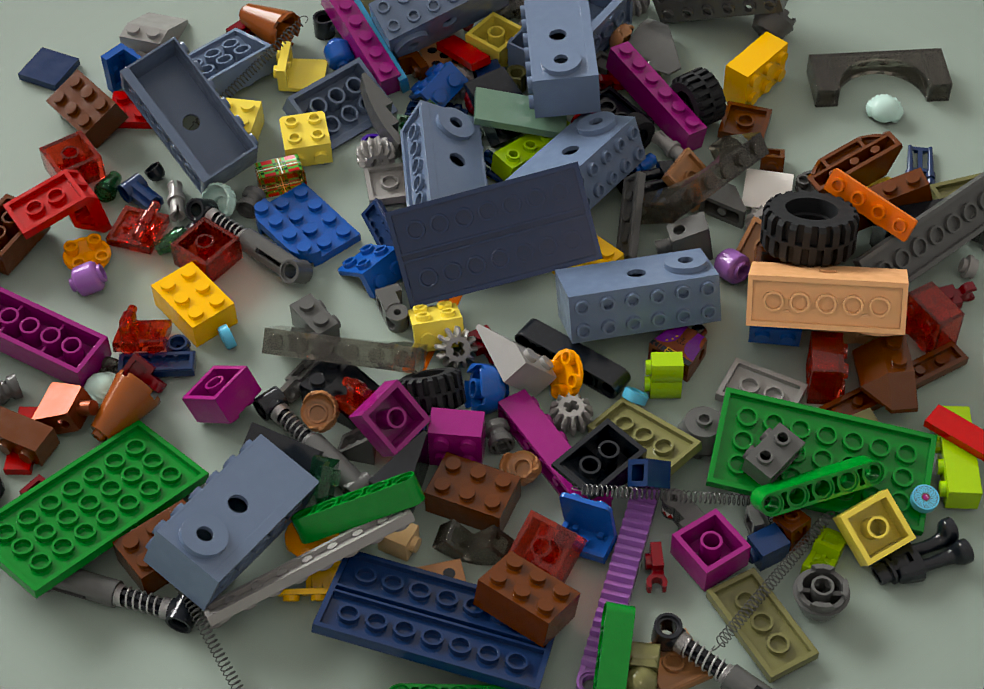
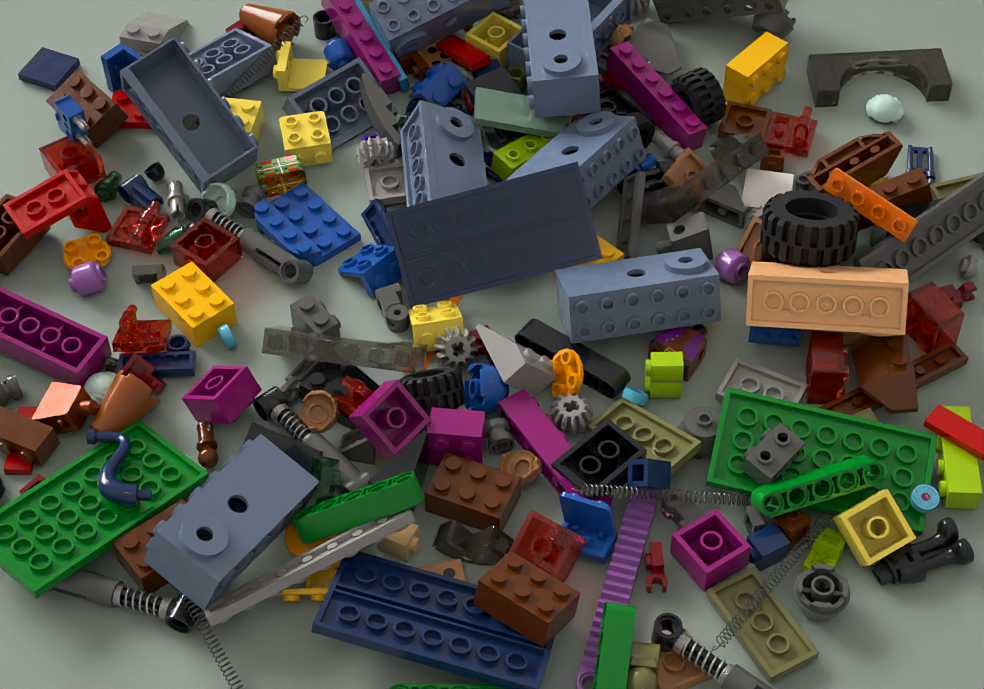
(72, 120): none -> blue piece
(107, 483): none -> dark blue animal
(148, 273): none -> dark grey tile
(206, 445): none -> reddish brown pin
(791, 132): none -> clear red plate

